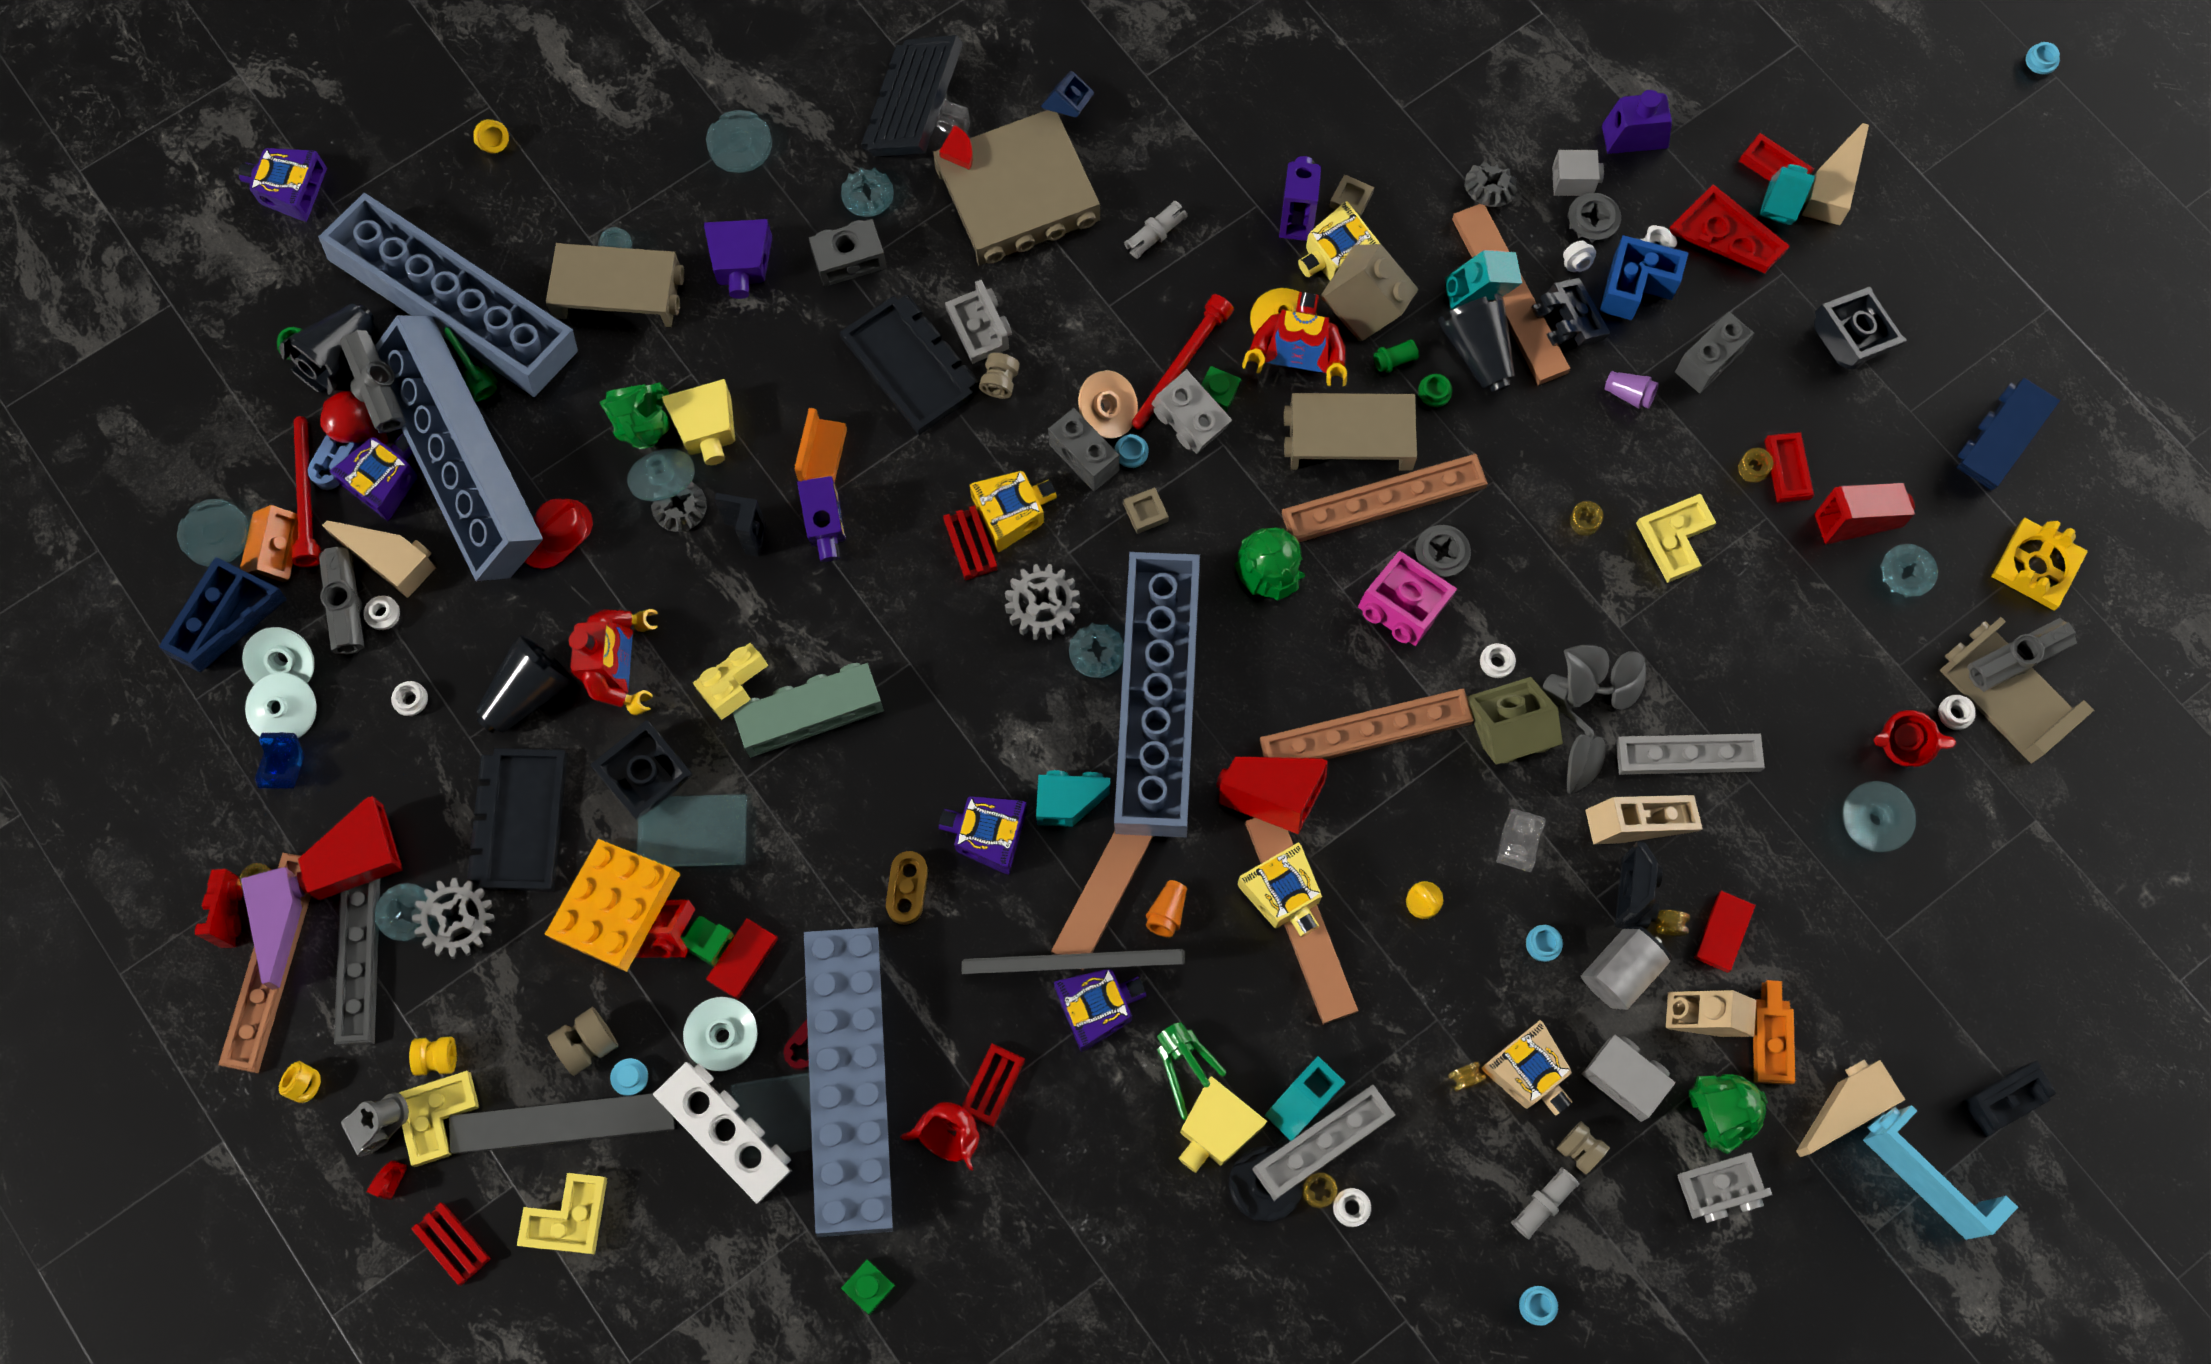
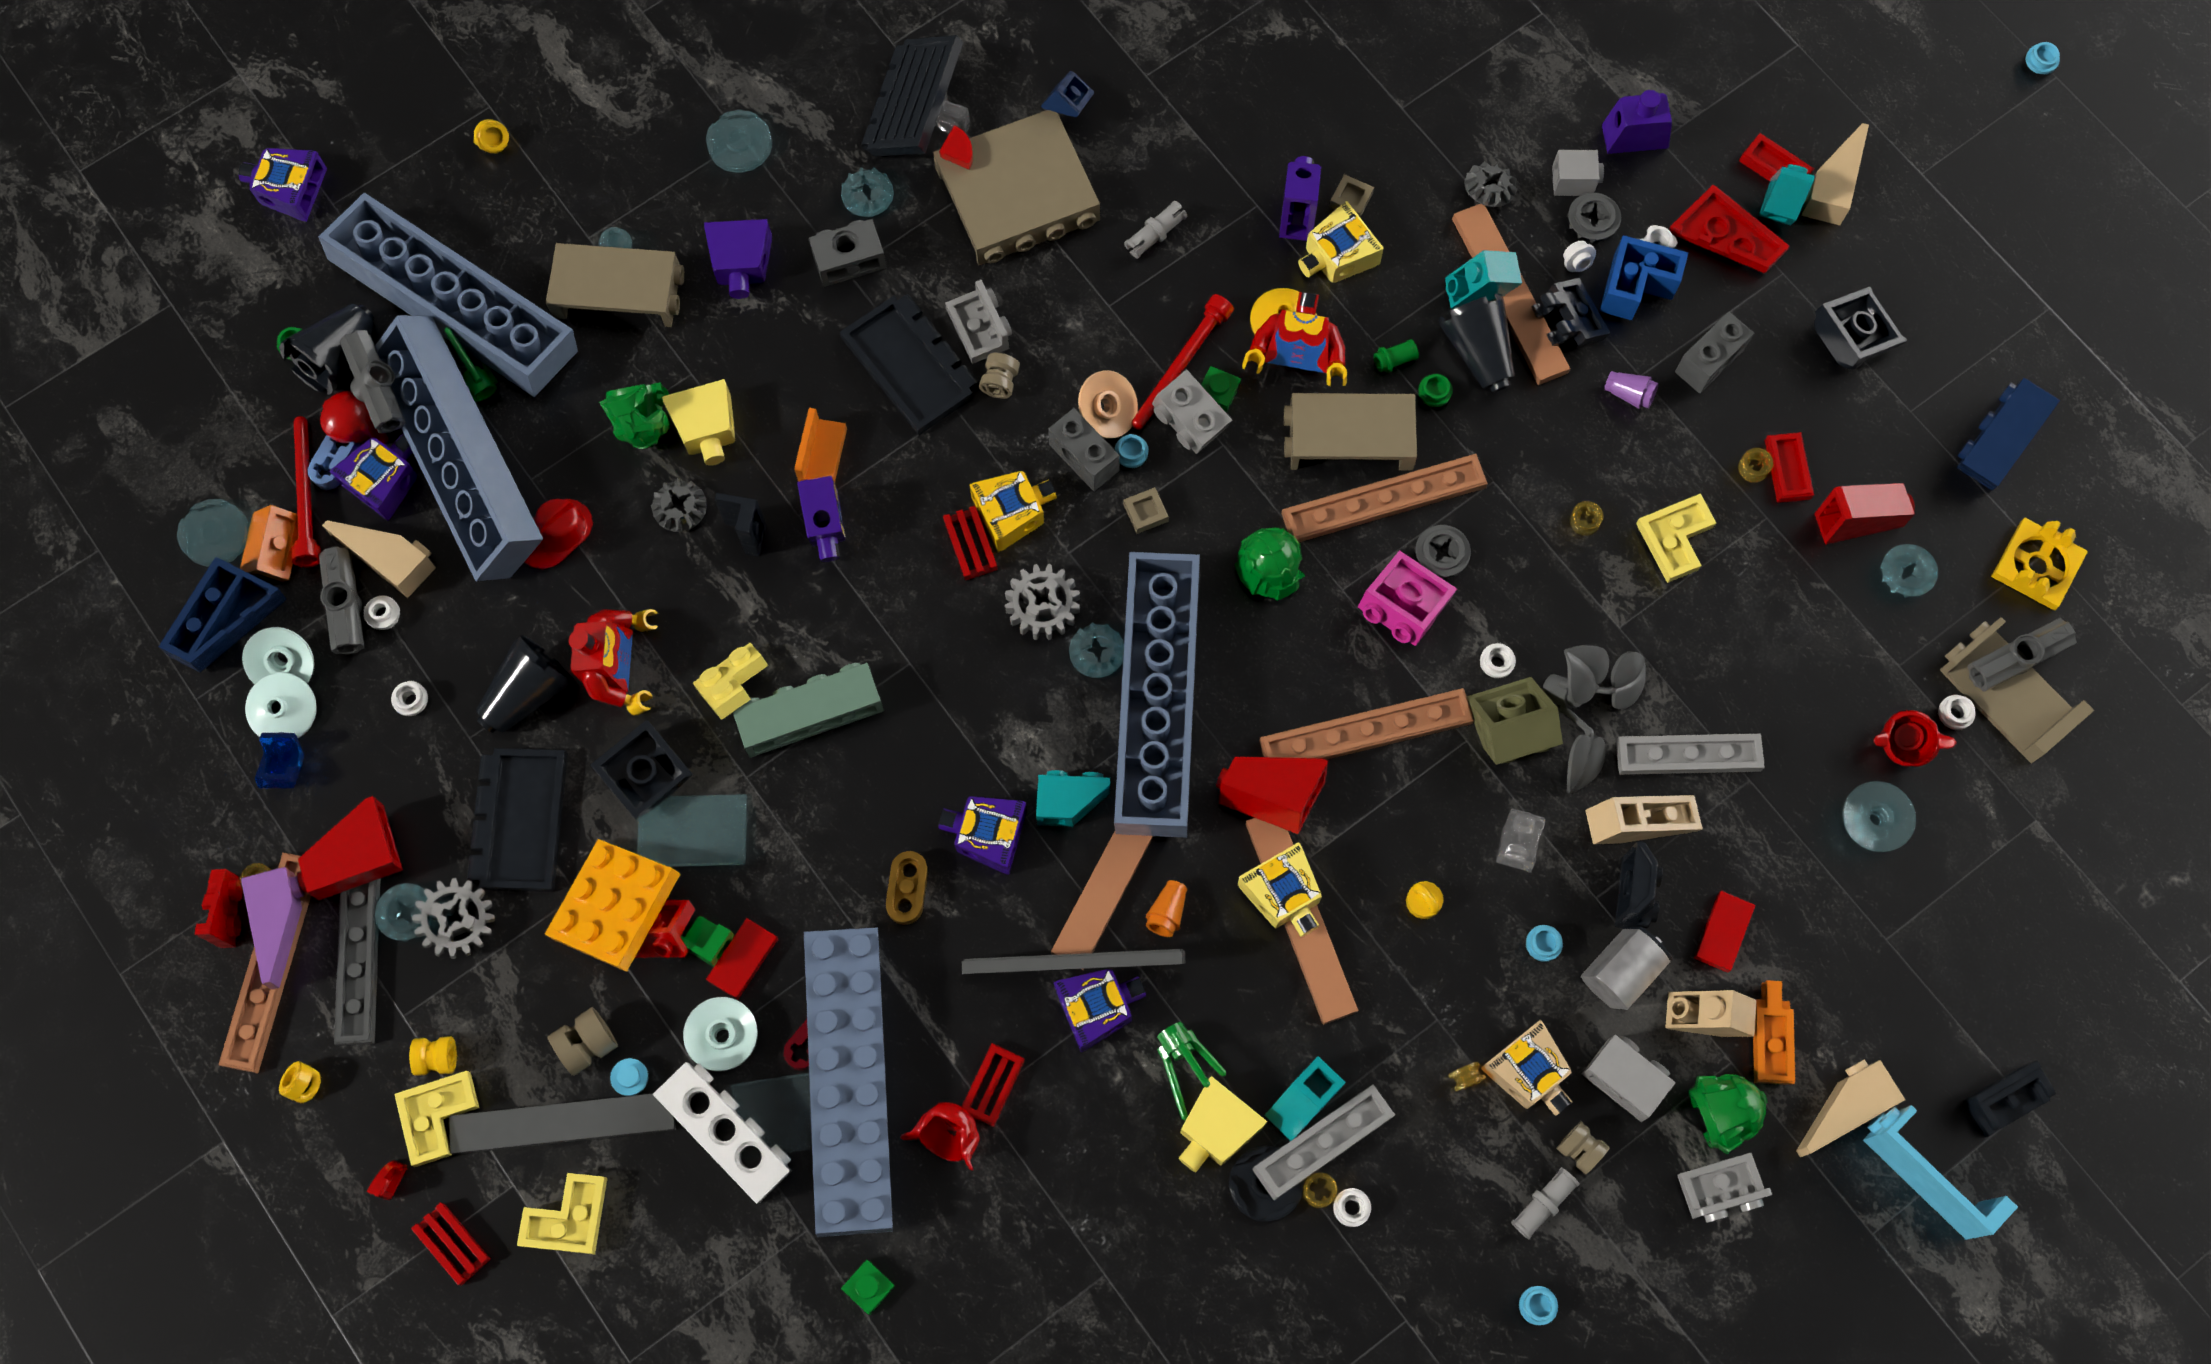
(375, 1123): dark grey piece -> none
(661, 475): clear light blue dish -> none
(1368, 290): dark tan slope -> none
(1673, 923): clear yellow bush -> none

